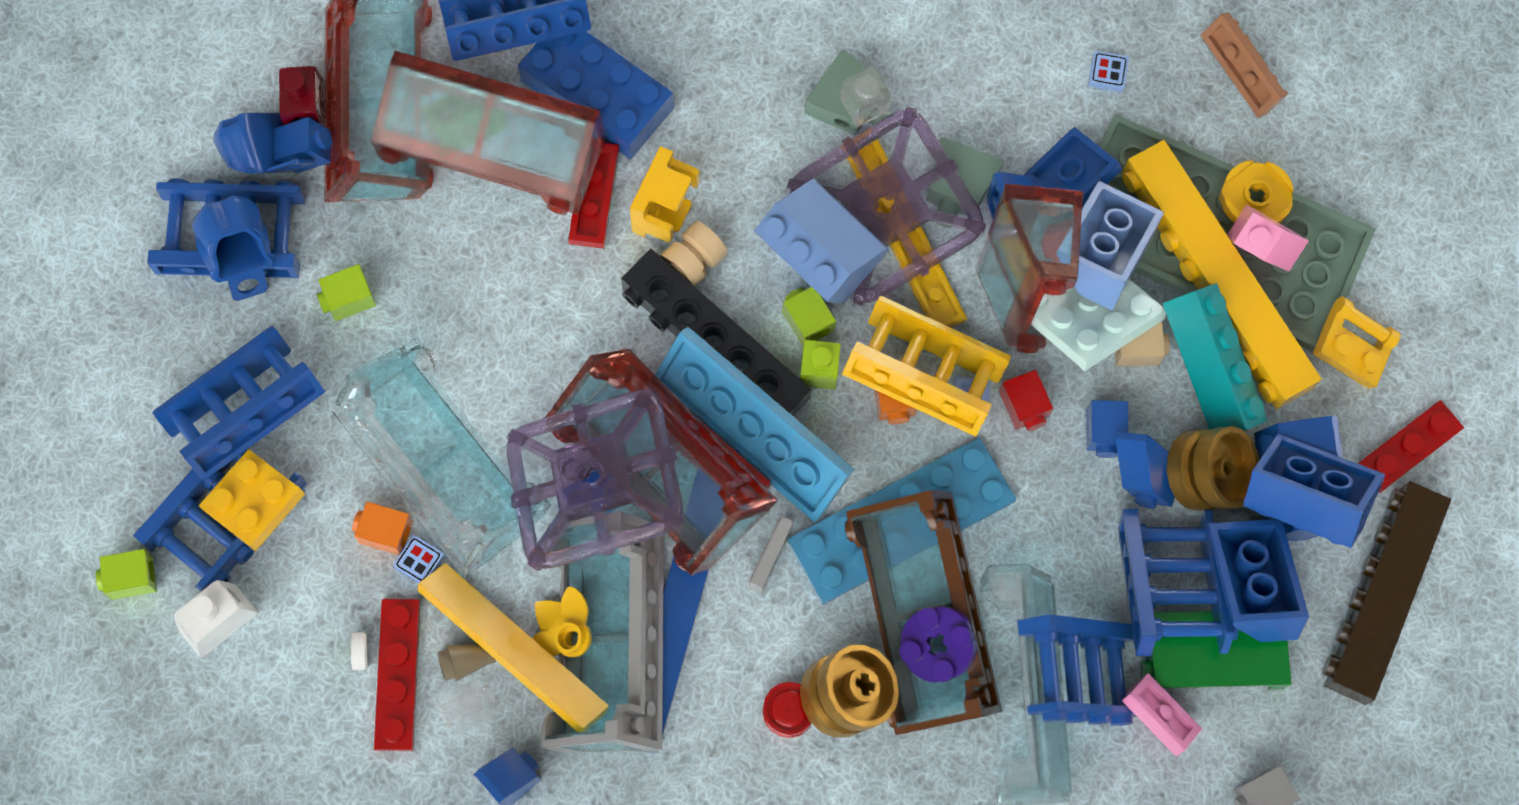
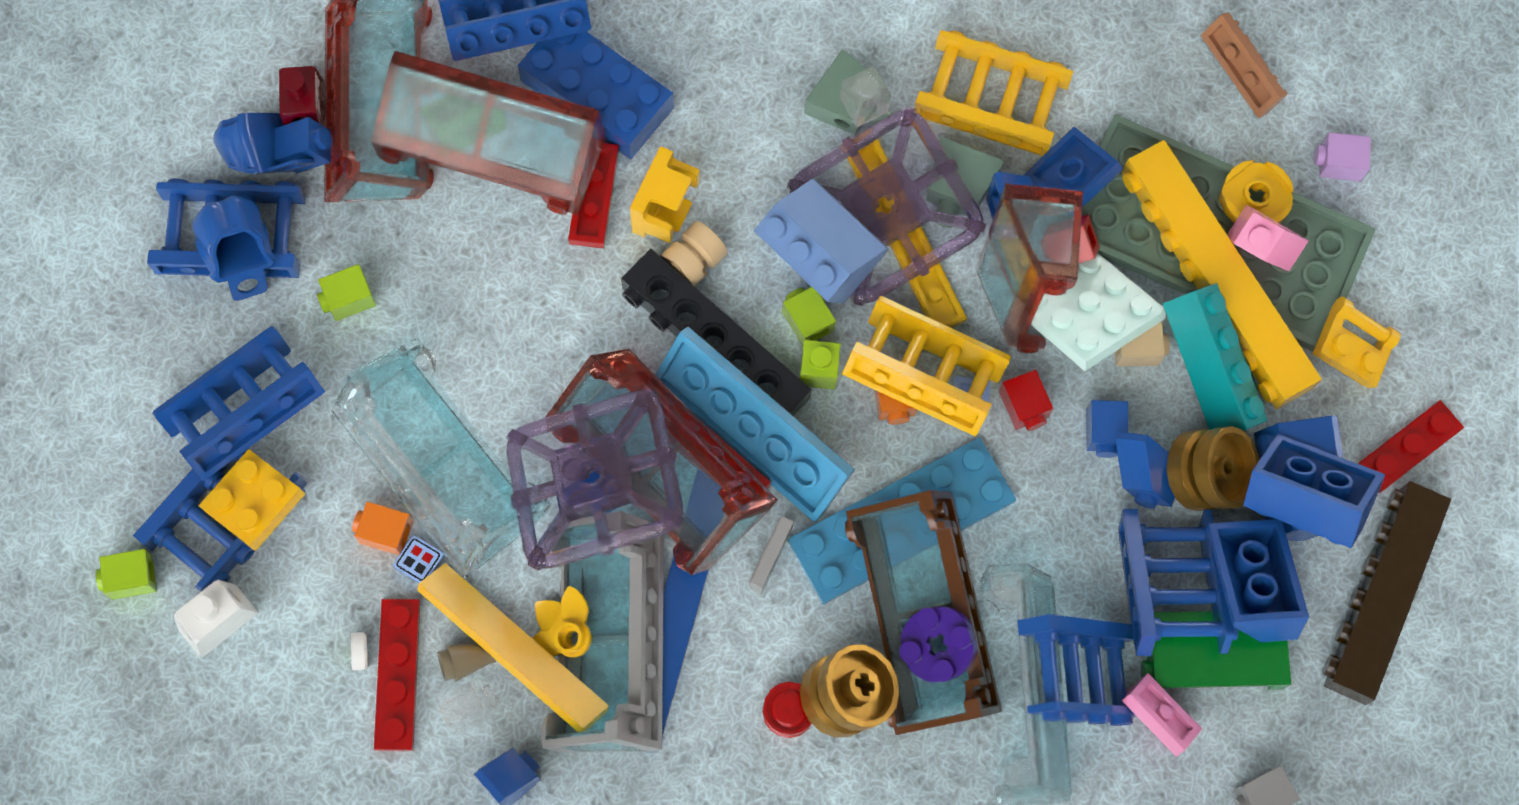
(999, 125): none -> yellow fence
(1108, 71): light blue tile -> none
(1112, 242): medium blue slope -> none
(1343, 156): none -> lavender brick

